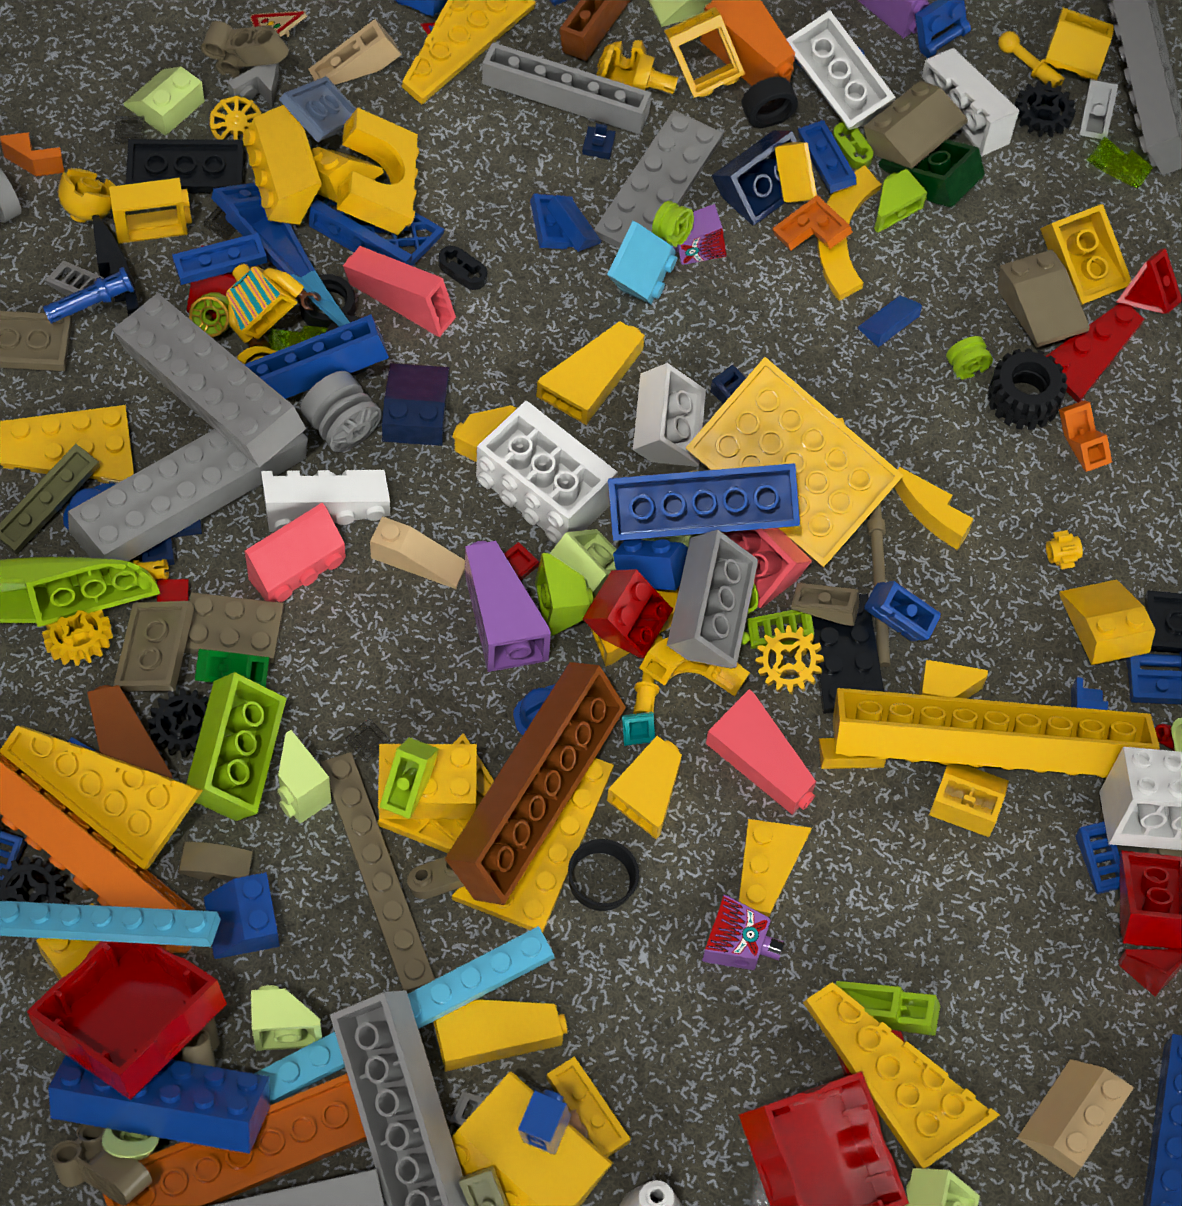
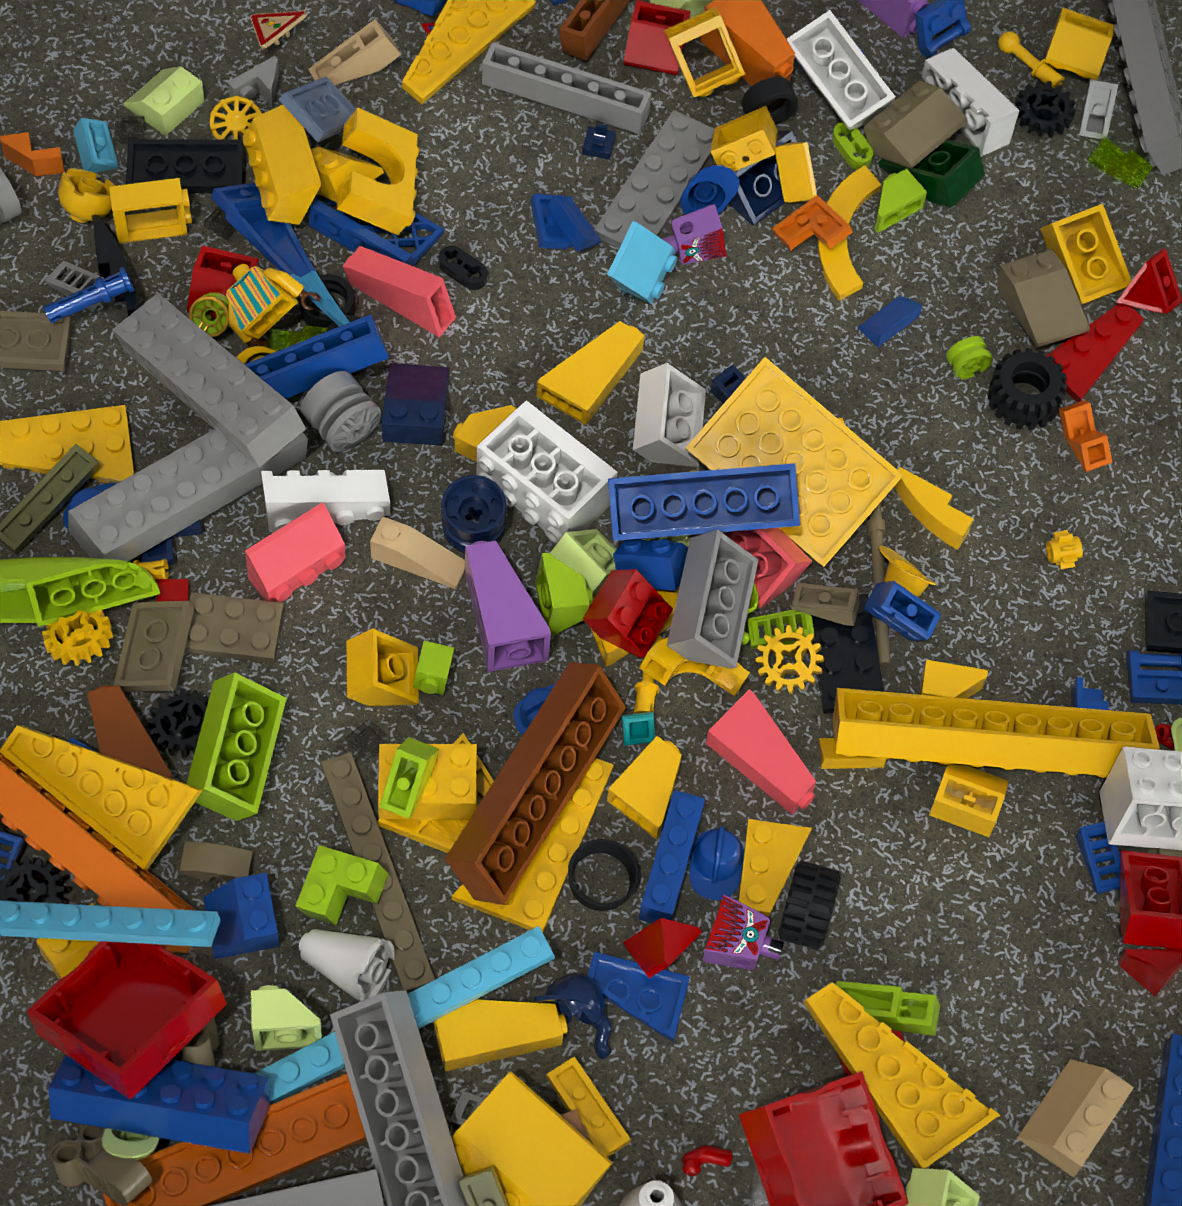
(95, 145): none -> medium azure slope
(217, 664): green brick -> none
(219, 258): blue plate -> none
(242, 47): dark tan piece -> none
(301, 781): yellowish green slope -> none
(333, 878): none -> lime brick
(349, 960): none -> white cone
(381, 670): none -> yellow slope
(433, 668): none -> lime brick
(438, 881): dark tan plate -> none
(475, 499): none -> dark blue wheel
(521, 560): red tile -> none
(545, 1121): blue brick -> none
(581, 998): none -> dark blue piece
(633, 71): yellow piece -> none
(647, 41): none -> red slope
(650, 1000): none -> blue wing
(660, 944): none -> red slope
(672, 857): none -> blue brick
(673, 223): lime wheel -> none
(703, 1155): none -> red arm
(709, 187): none -> blue piece
(716, 863): none -> blue piece
(748, 136): none -> yellow window
(809, 905): none -> black tyre
(827, 156): blue plate -> none
(904, 572): none -> yellow piece
(1109, 621): yellow slope -> none

